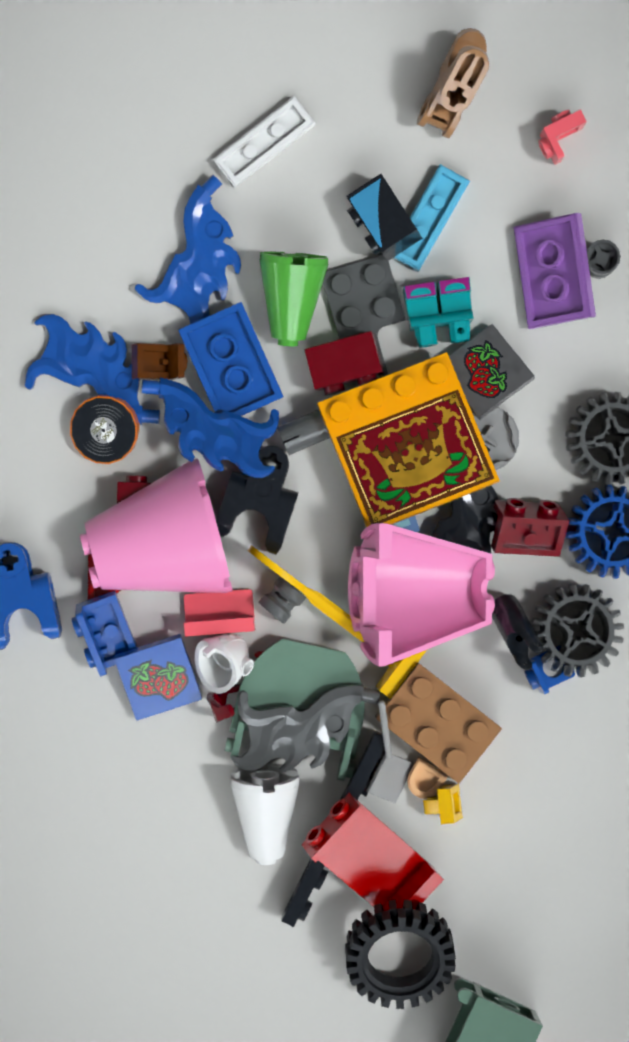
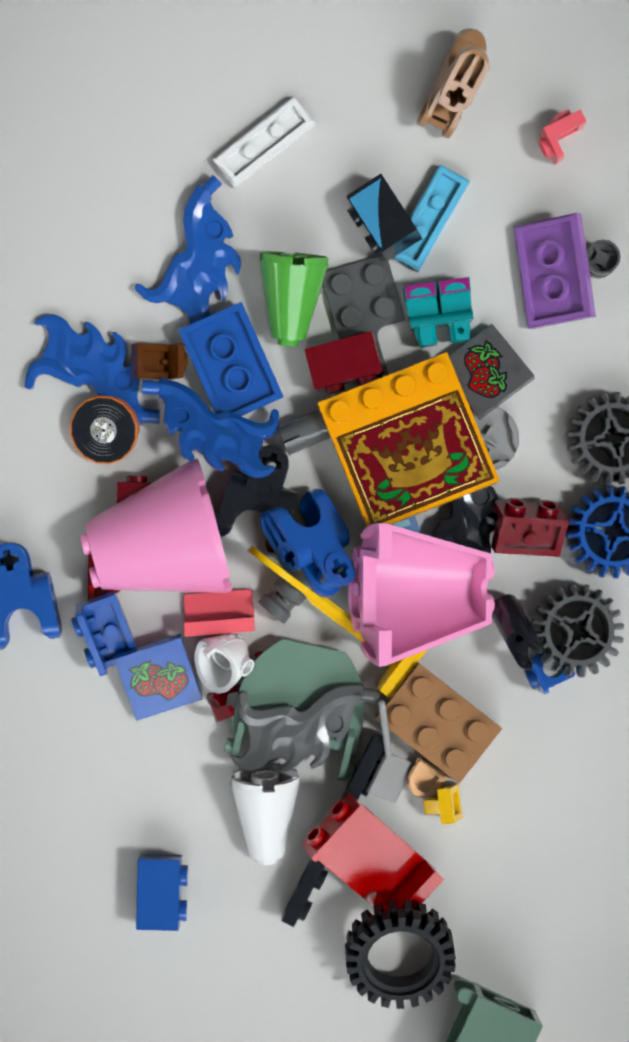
(160, 892): none -> blue brick
(312, 548): none -> blue piece

